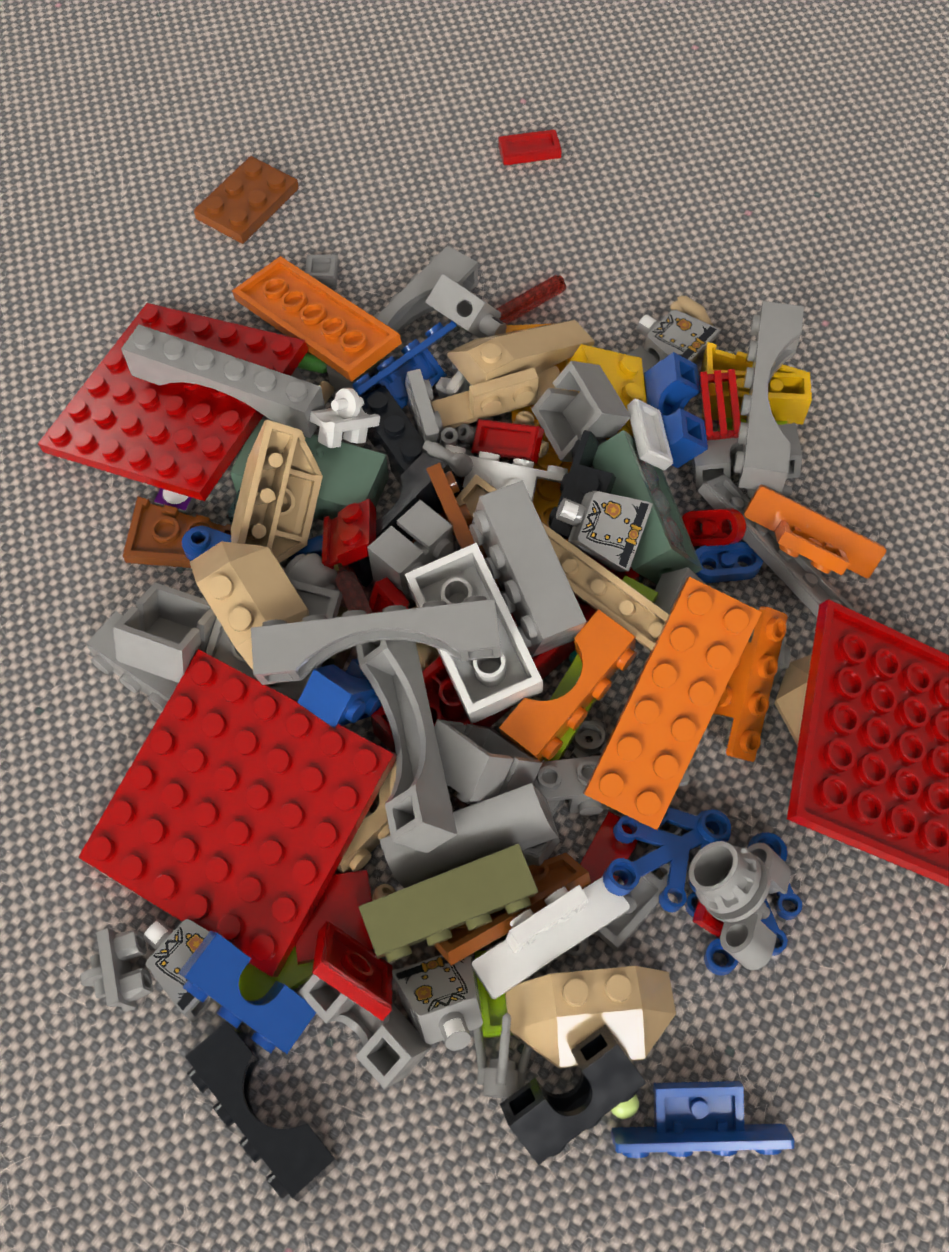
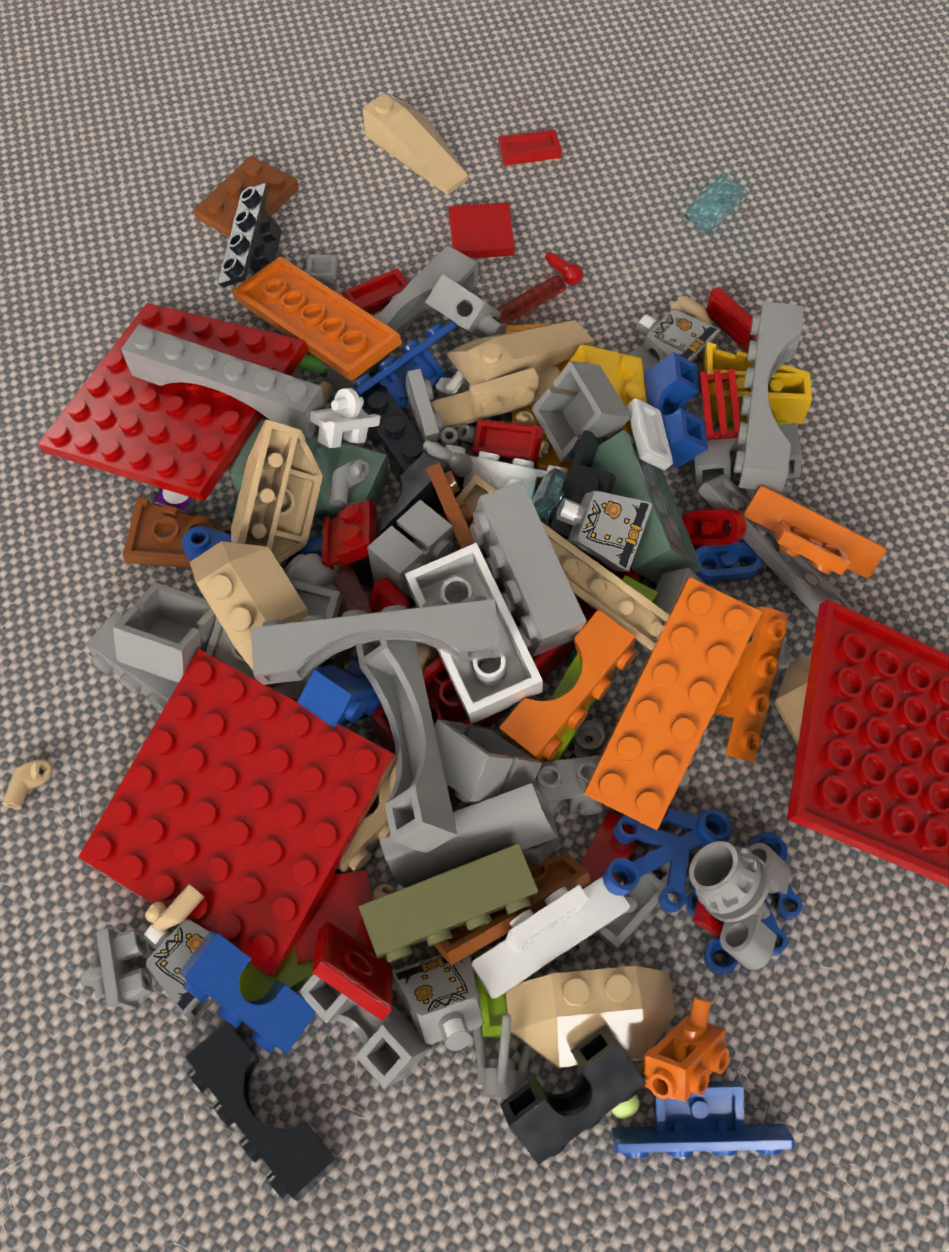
(25, 779): none -> tan arm
(177, 912): none -> tan arm
(252, 238): none -> black bracket
(345, 478): none -> light grey arm
(376, 292): none -> red tile
(413, 141): none -> tan wedge
(482, 230): none -> red tile
(548, 494): none -> clear light blue slope
(570, 272): none -> red piece
(686, 1056): none -> orange brick
(715, 203): none -> clear light blue slope
(730, 317): none -> red tile

